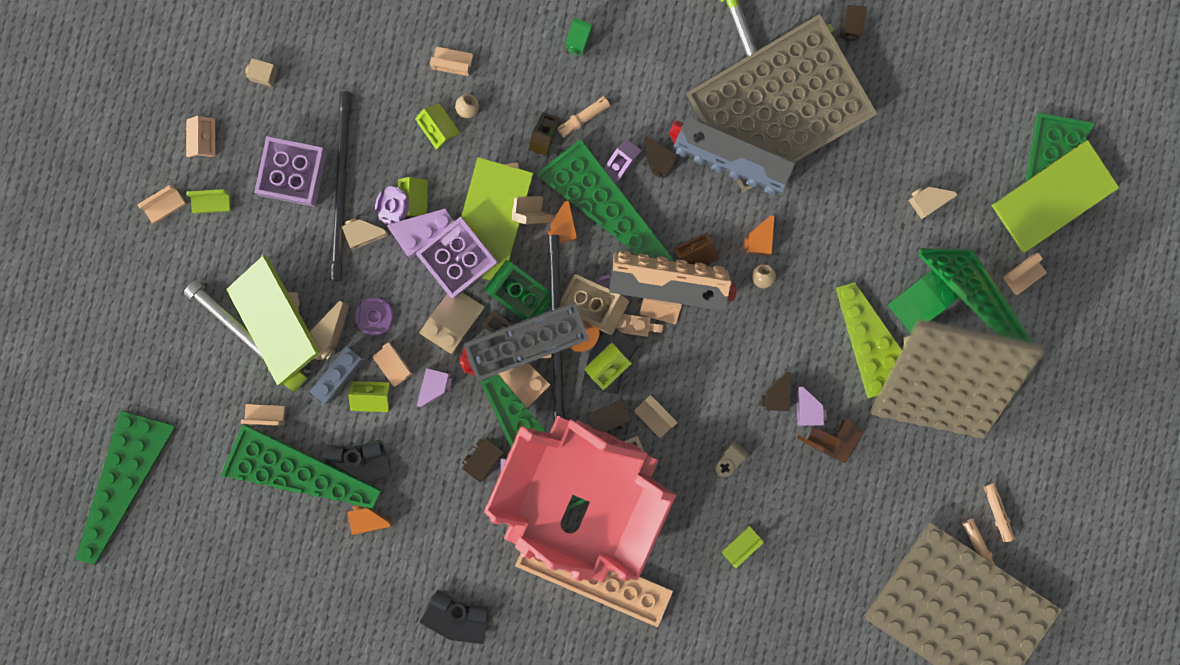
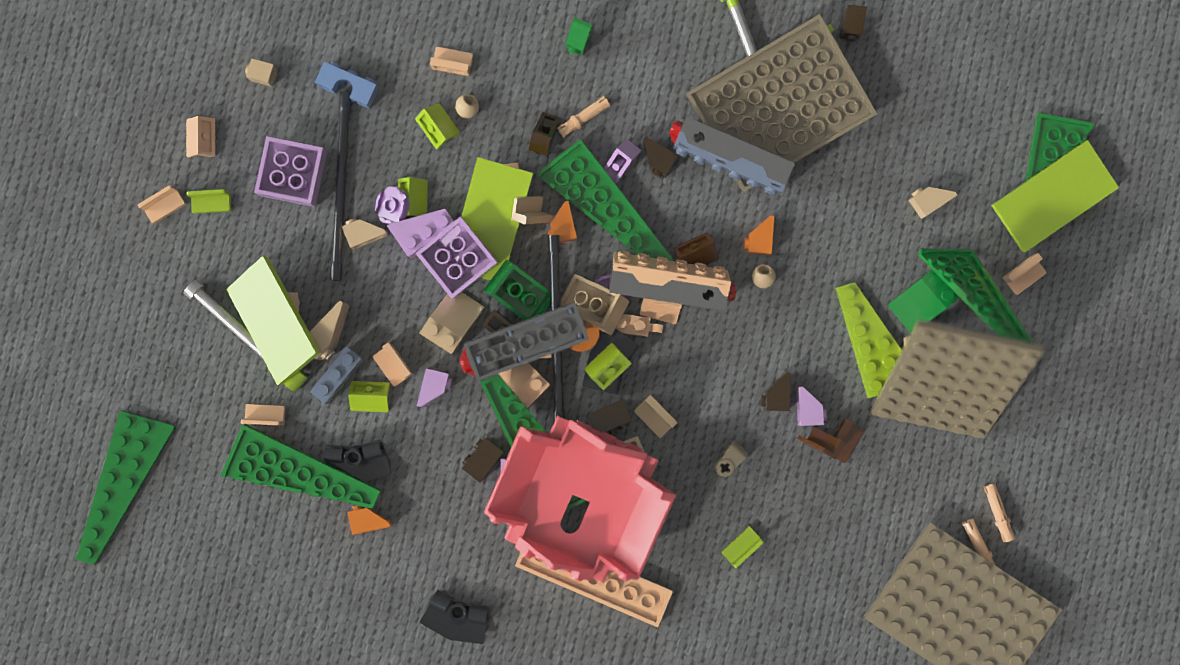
(332, 77): none -> medium blue arch
(374, 316): medium lavender tile -> none

